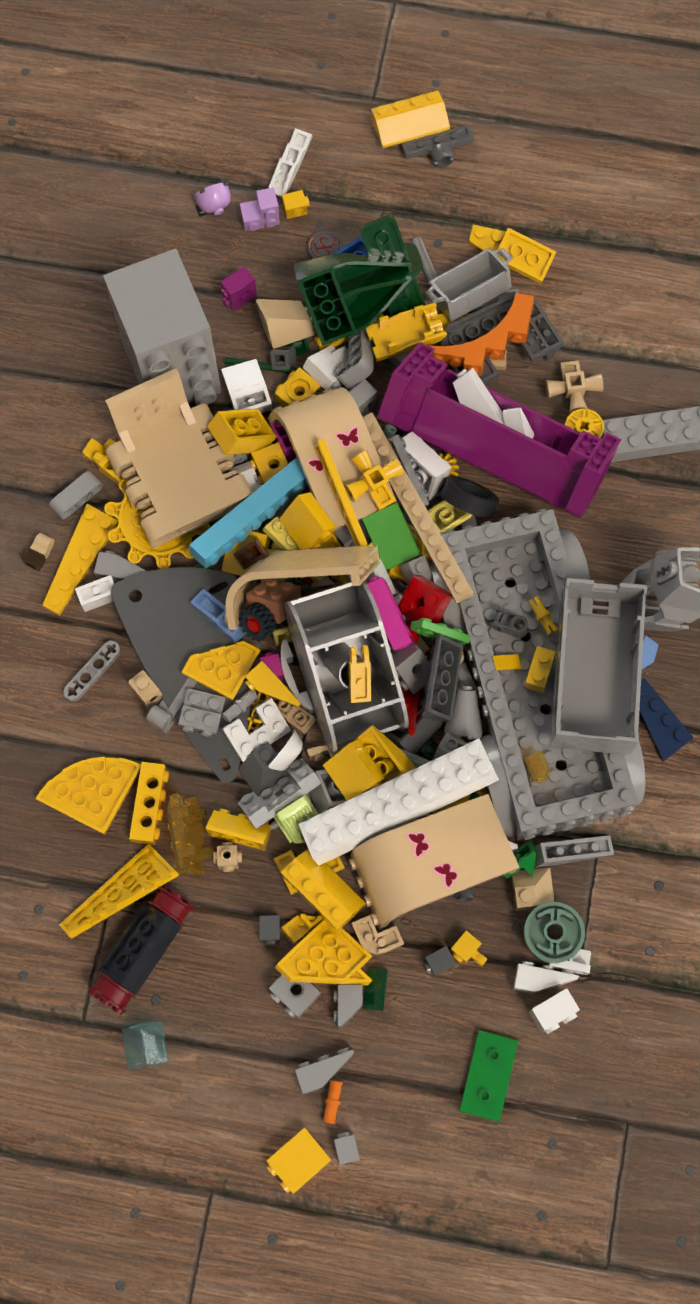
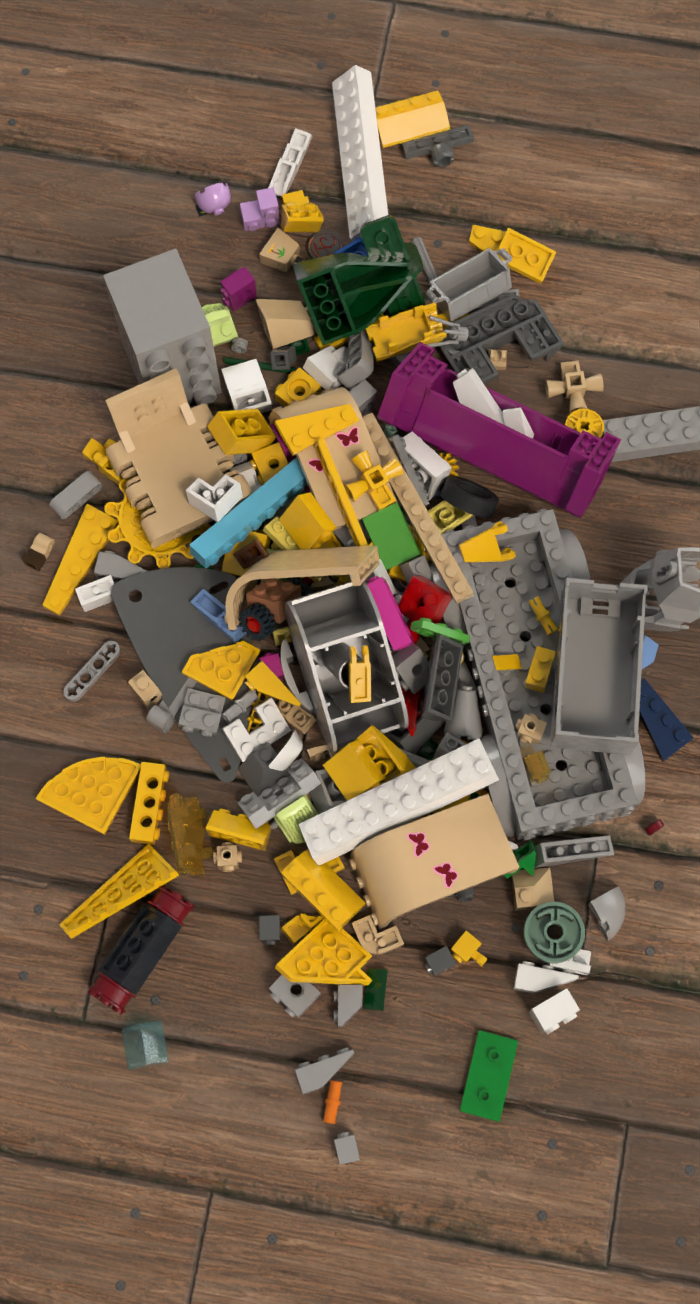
(215, 500): none -> white brick
(220, 323): none -> yellowish green piece
(239, 345): none -> light grey bush
(280, 252): none -> tan torso
(298, 1161): yellow brick -> none
(301, 218): none -> yellow slope
(306, 429): none -> yellow wing
(359, 149): none -> white brick
(456, 333): none -> light grey plant
(485, 546): none -> yellow flag
(494, 343): orange arch -> none
(506, 621): dark grey piece -> none
(536, 729): none -> tan brick
(609, 911): none -> light grey brick
(654, 827): none -> dark red tile

